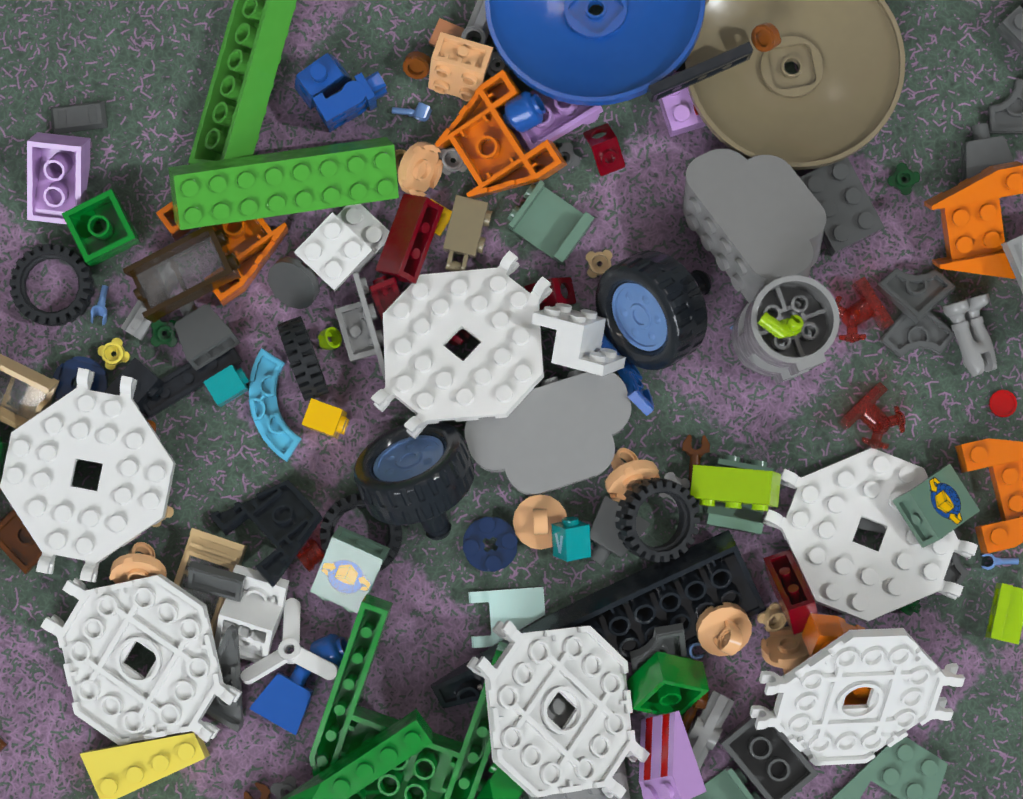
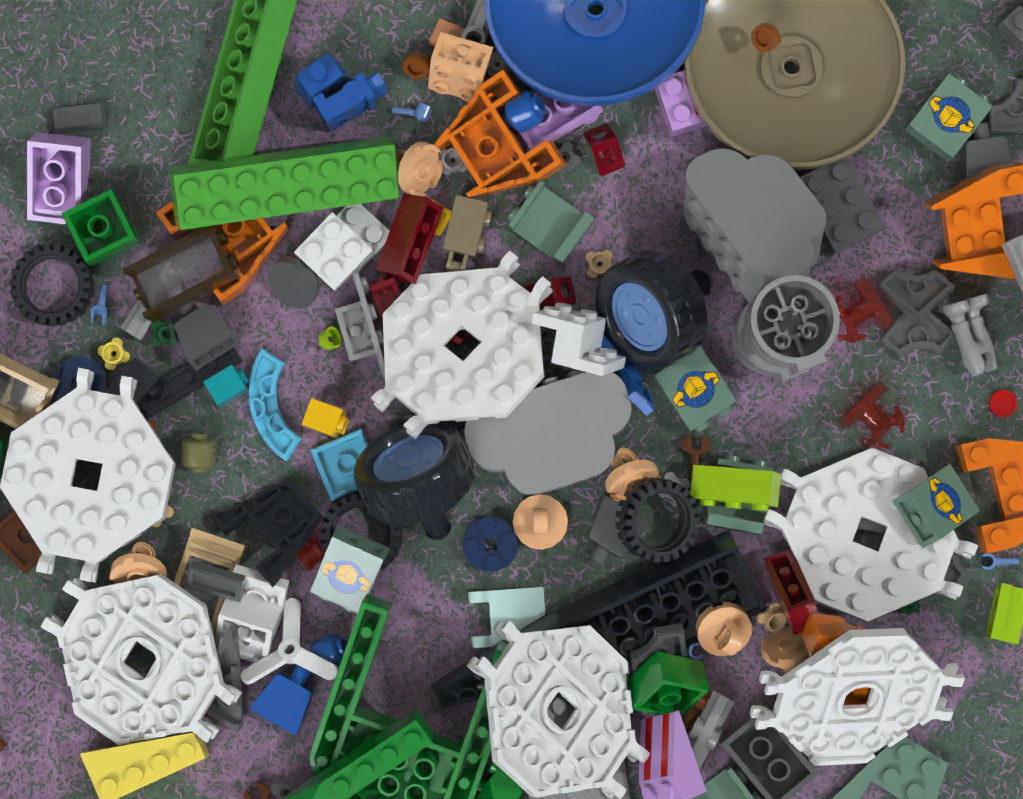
(199, 452): none -> olive head
(302, 358): black tyre -> none
(337, 462): none -> medium azure tile
(571, 539): teal brick -> none
(696, 390): none -> sand green panel
(699, 72): black tile -> none
(781, 328): lime arm -> none
(903, 171): dark green plate -> none
(949, 117): none -> sand green panel

